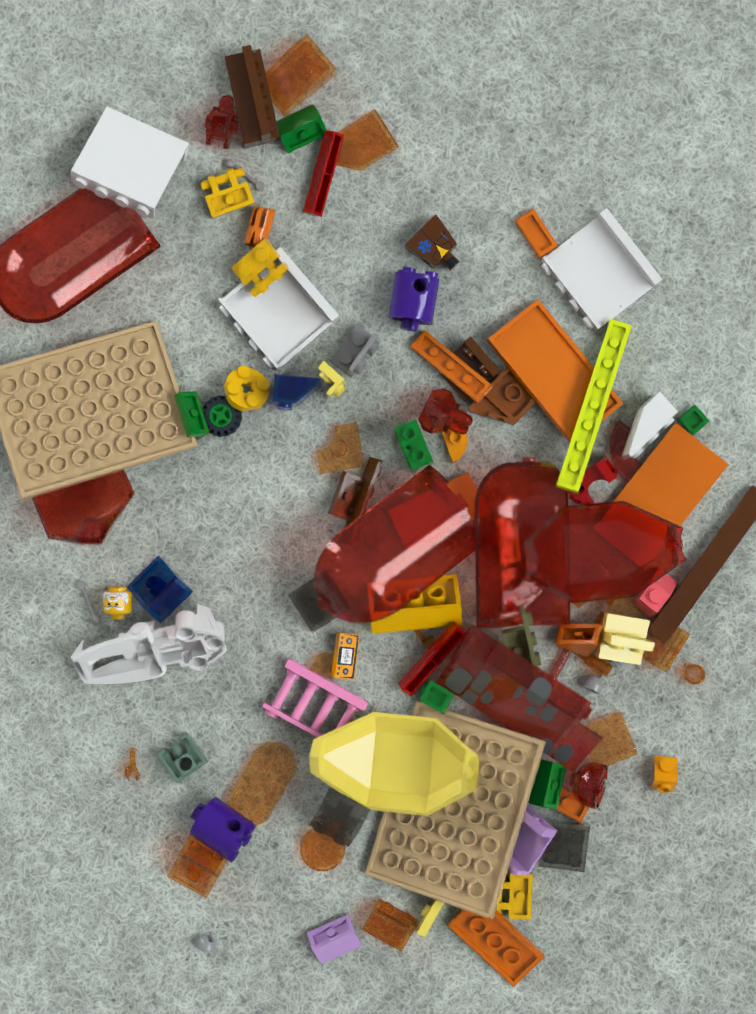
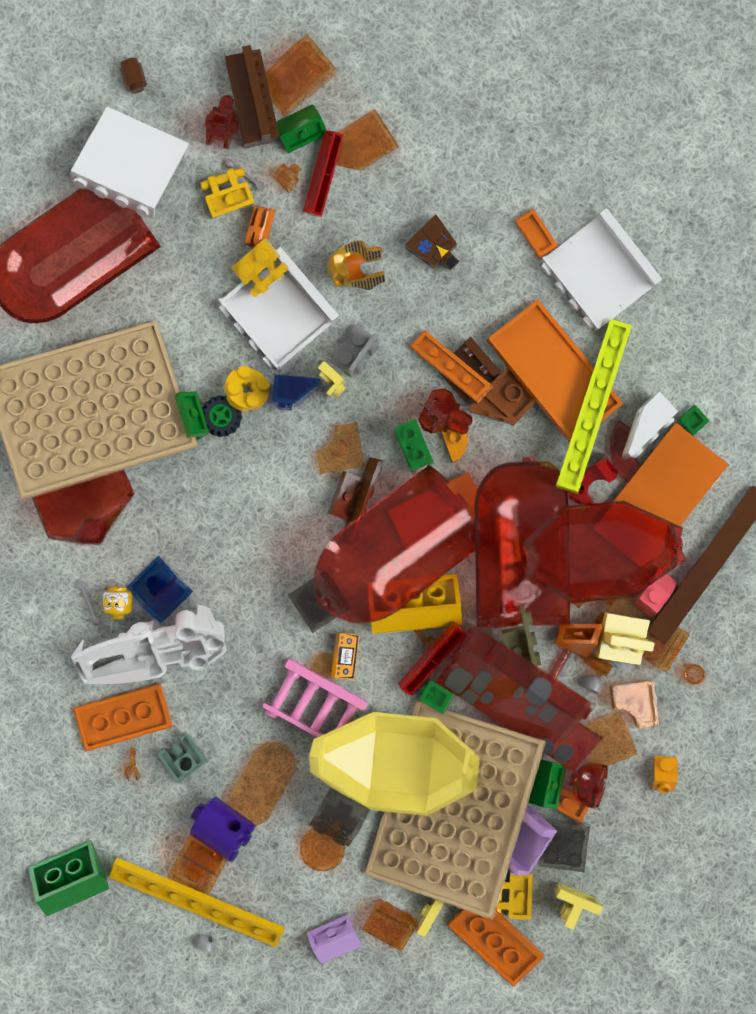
(68, 878): none -> green slope
(123, 717): none -> orange tile
(133, 75): none -> reddish brown brick
(196, 902): none -> yellow plate
(287, 176): none -> clear orange tile
(346, 262): none -> pearl gold piece
(413, 306): dark purple cylinder -> none
(574, 904): none -> light yellow bracket
(638, 701): none -> clear orange tile

